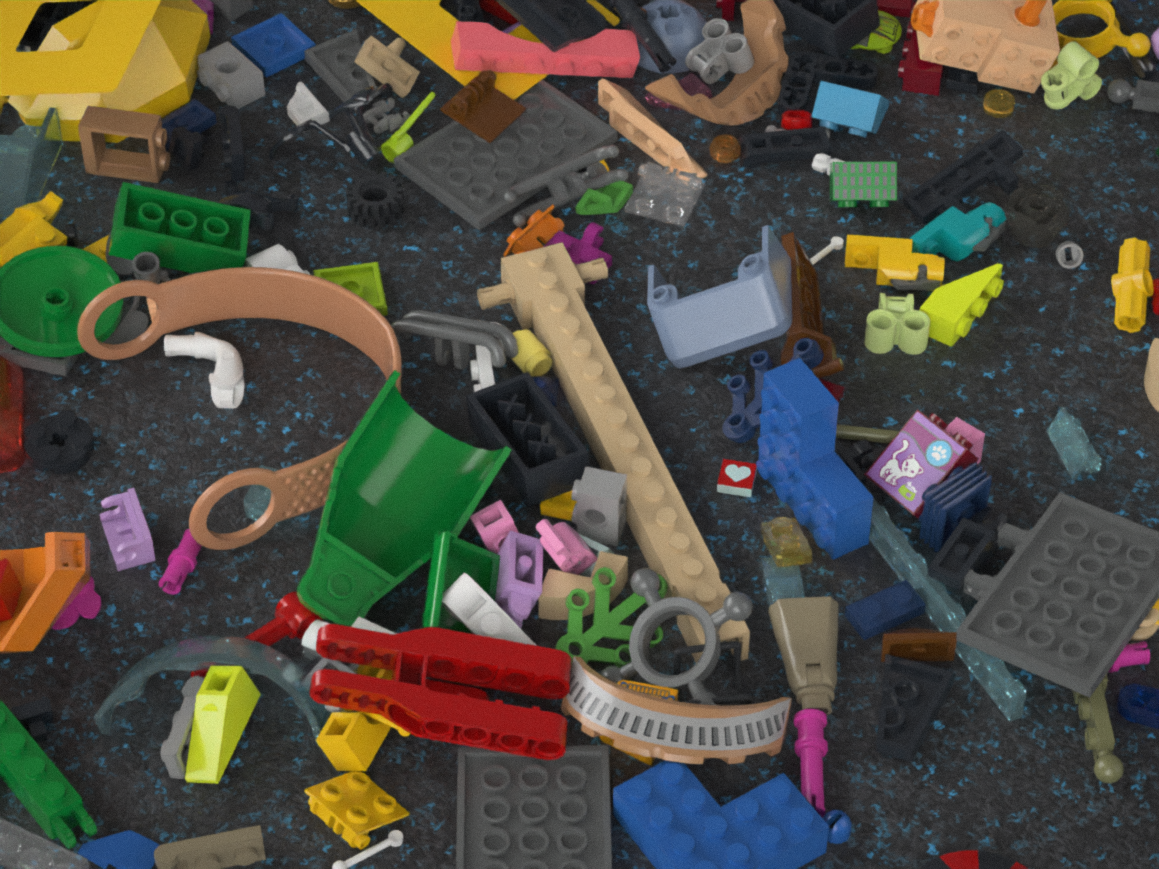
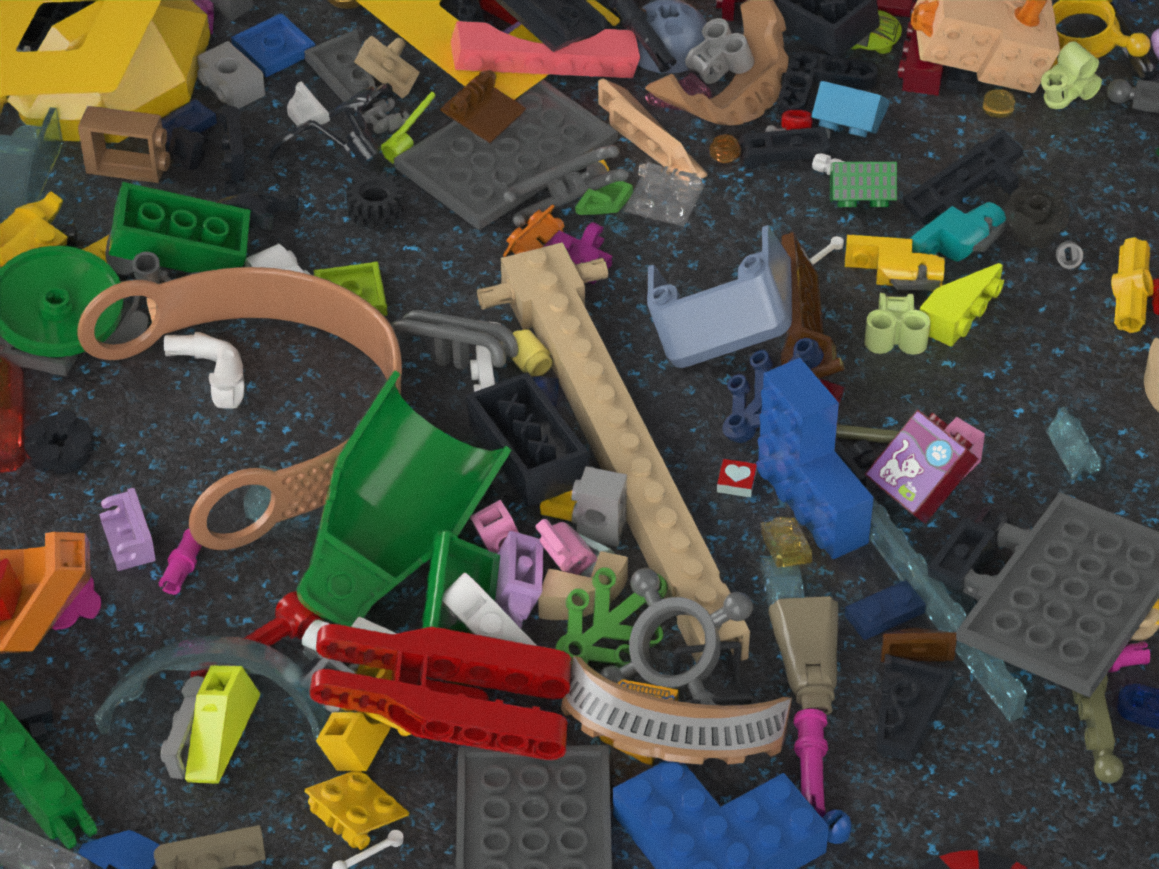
(951, 501): dark blue brick -> none

